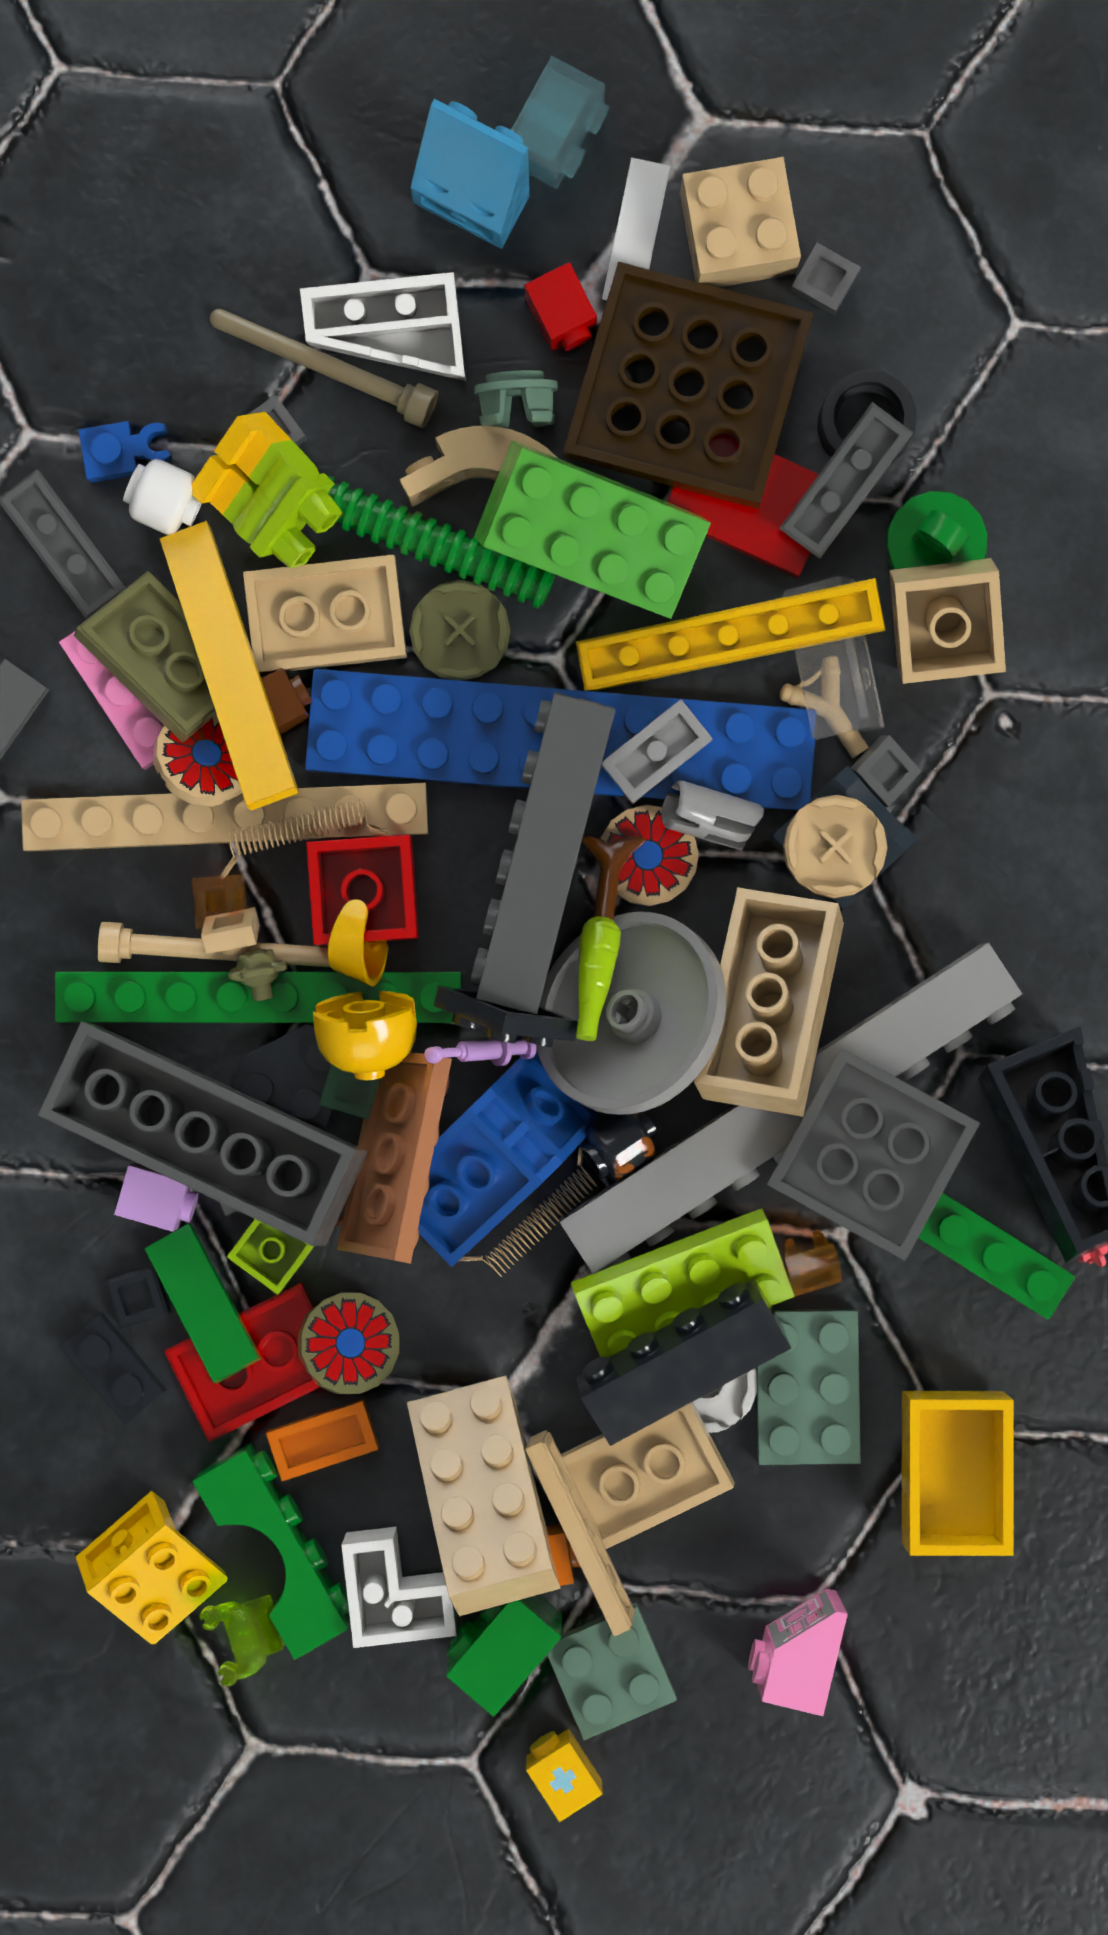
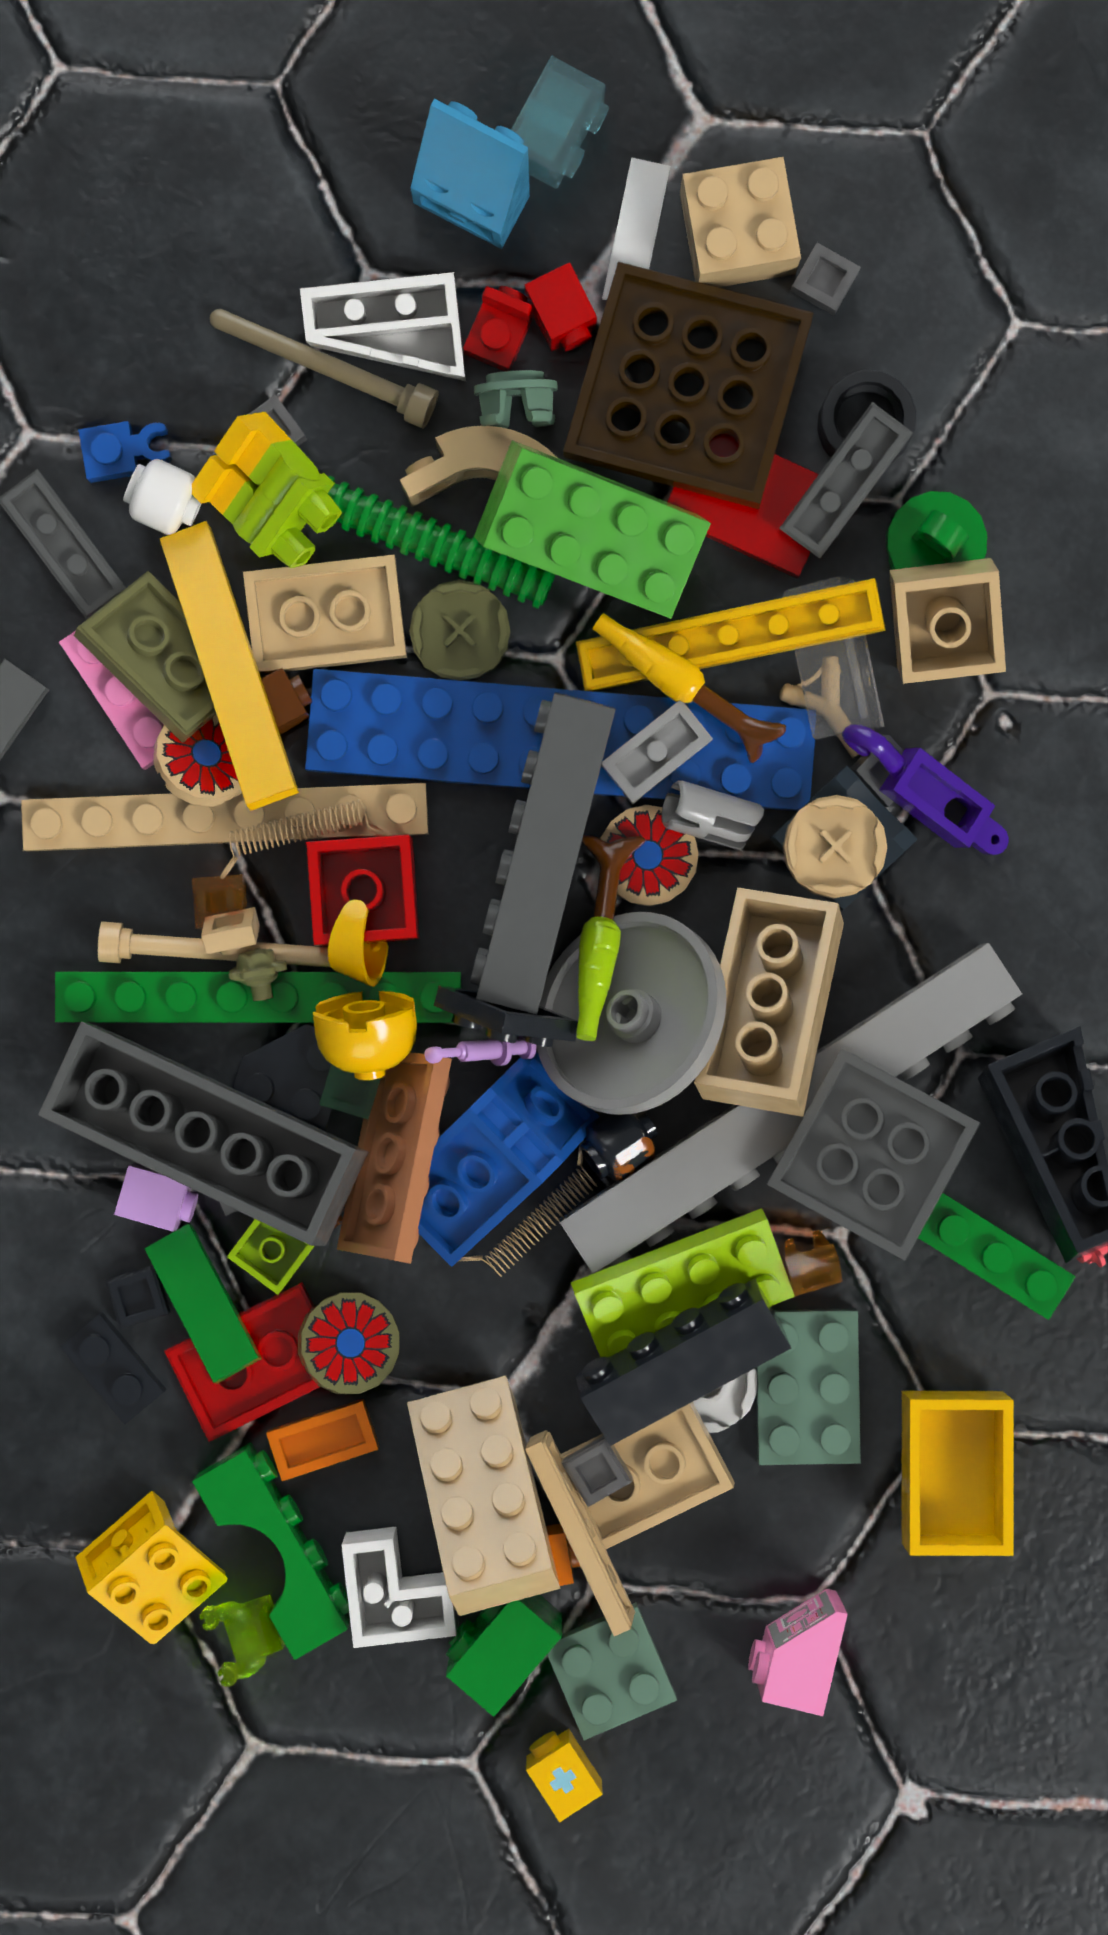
(499, 327): none -> red bracket
(597, 1471): none -> flat silver tile
(685, 682): none -> yellow piece
(924, 789): none -> dark purple piece

